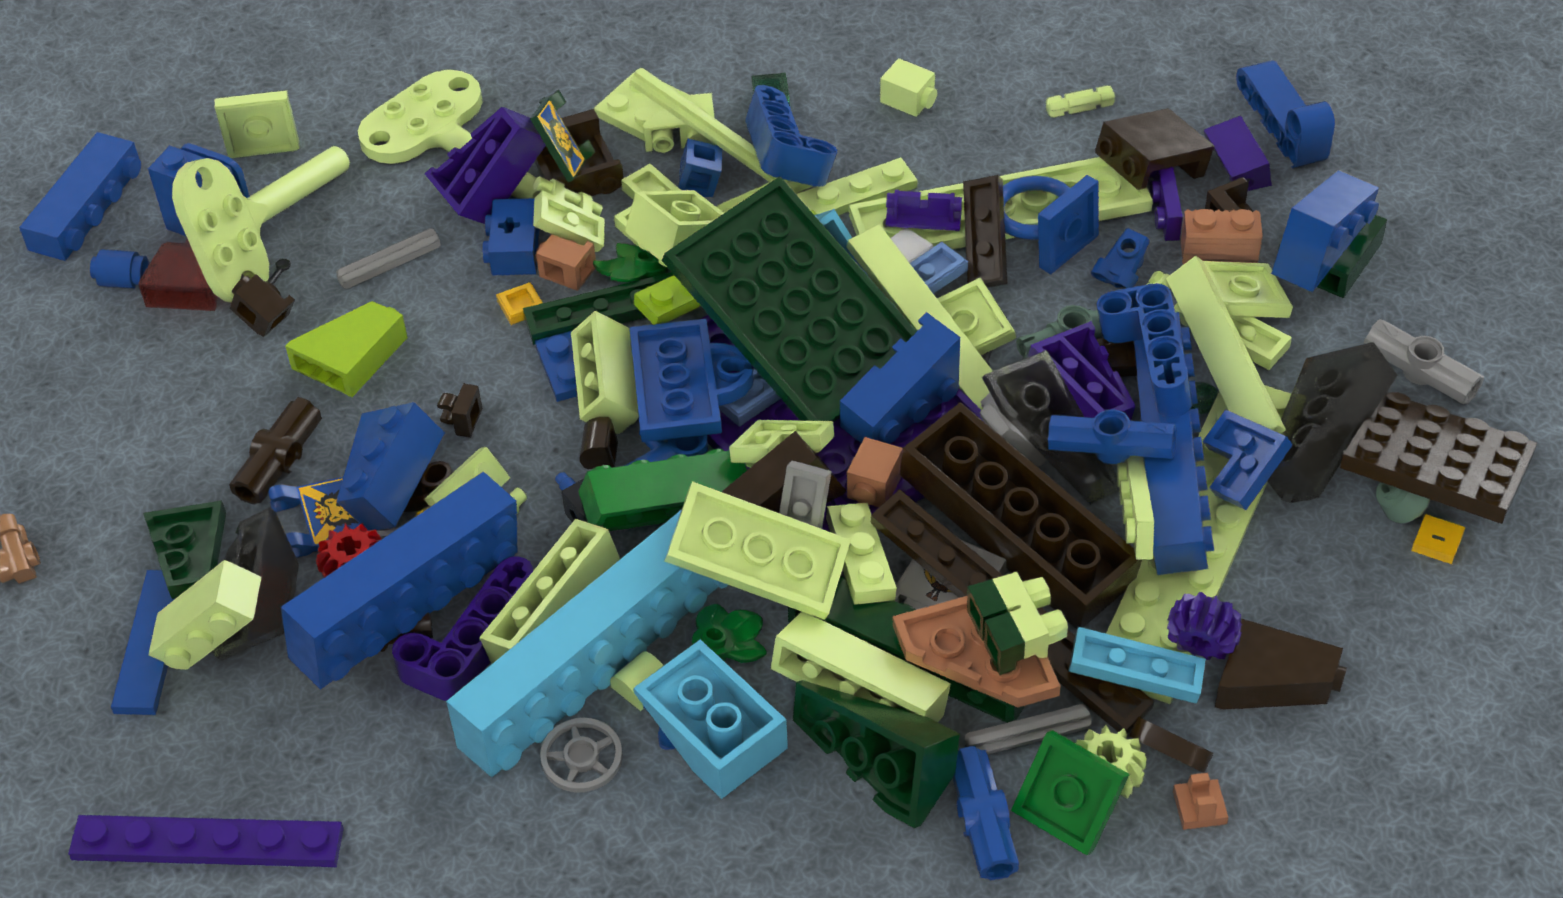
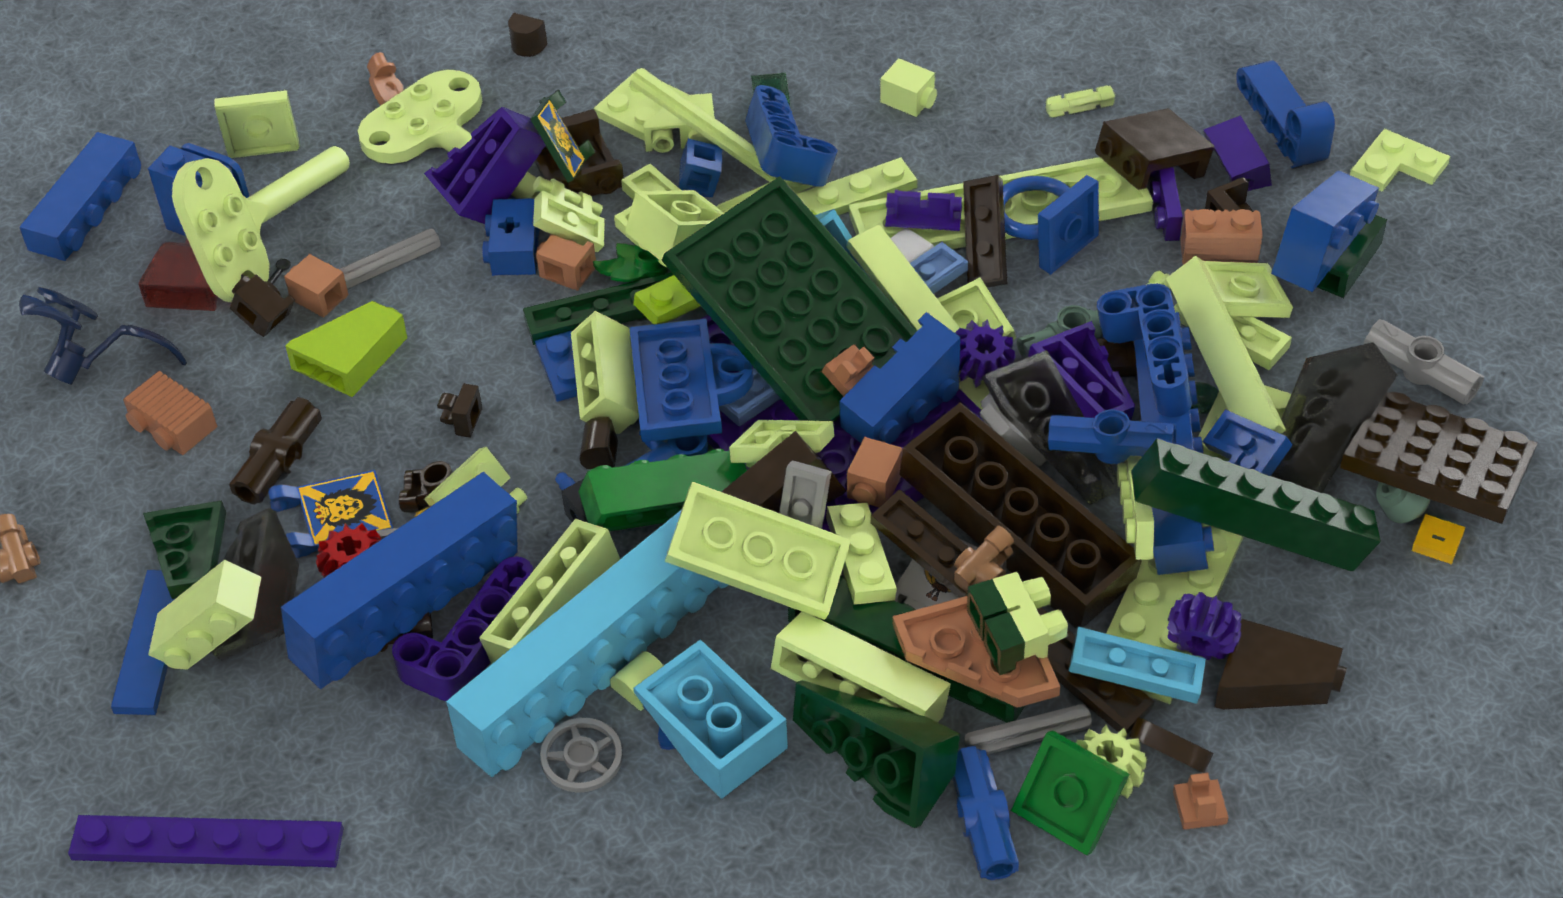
(68, 355): none -> dark blue plant
(118, 268): blue brick -> none
(169, 413): none -> nougat brick
(316, 285): none -> nougat brick
(382, 79): none -> nougat piece
(387, 463): blue wedge -> none
(516, 299): yellow tile -> none
(527, 35): none -> dark brown brick
(730, 633): green plate -> none
(848, 368): none -> nougat tile
(983, 351): none -> dark purple gear
(985, 561): none -> medium nougat plate
(1119, 266): blue plate -> none
(1254, 505): none -> dark green brick
(1397, 153): none -> yellowish green plate

